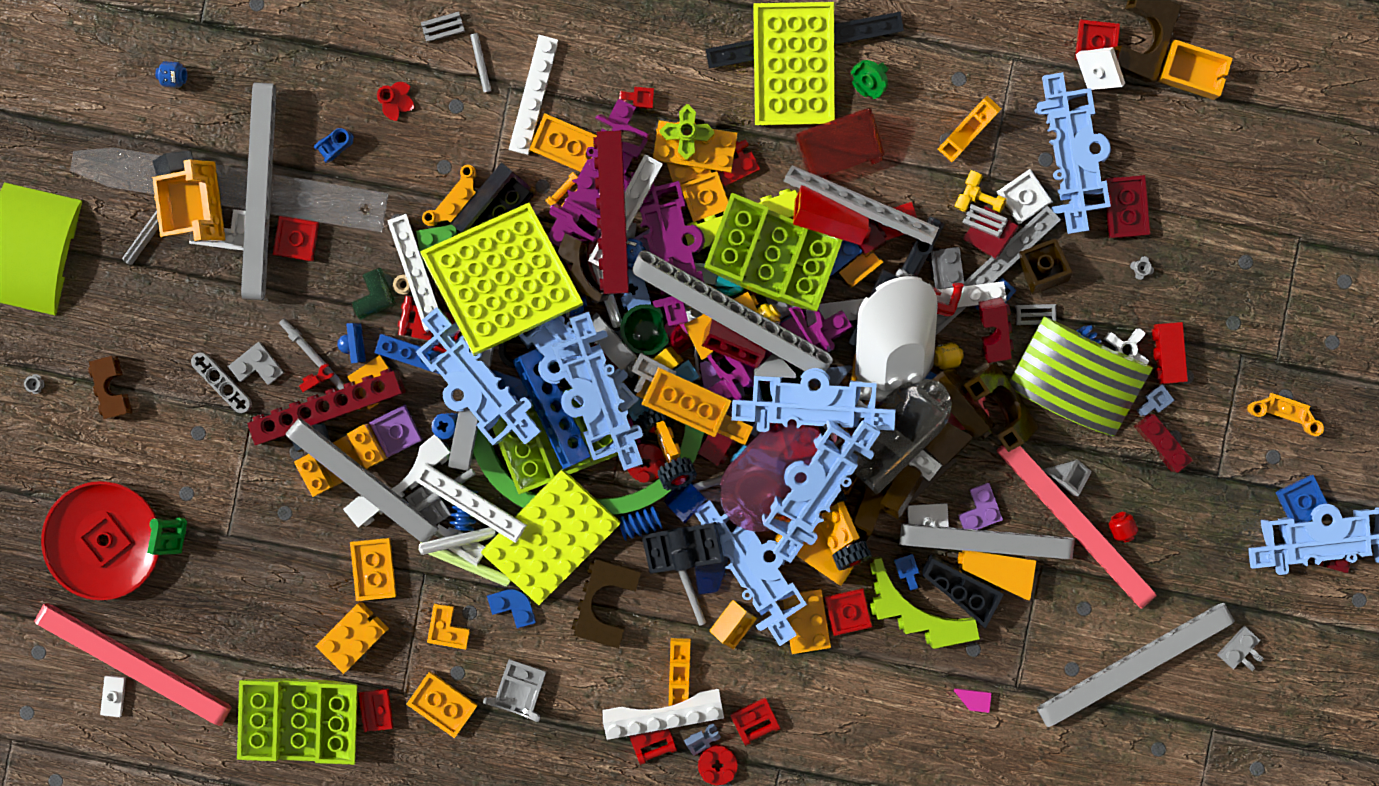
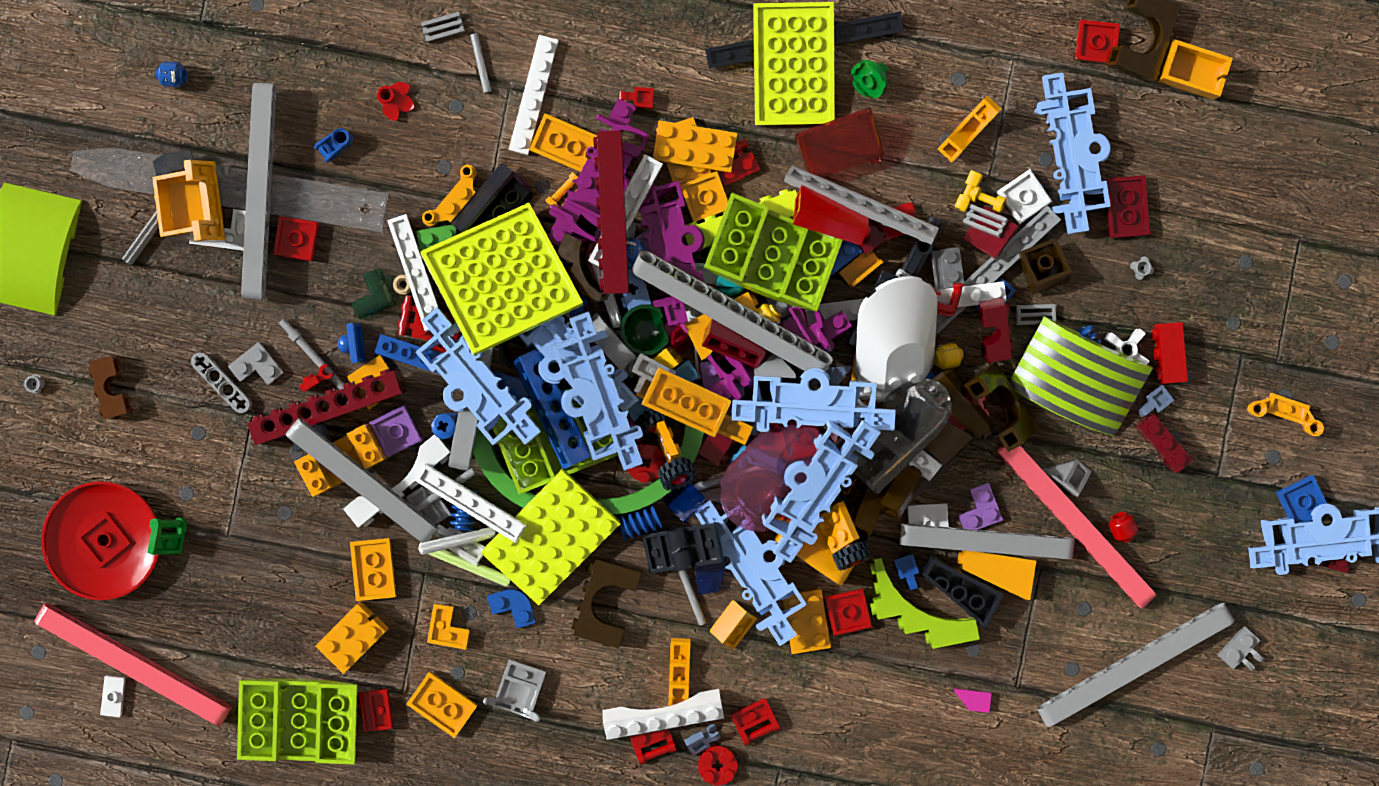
(699, 132): lime plant -> none
(1100, 68): white plate -> none

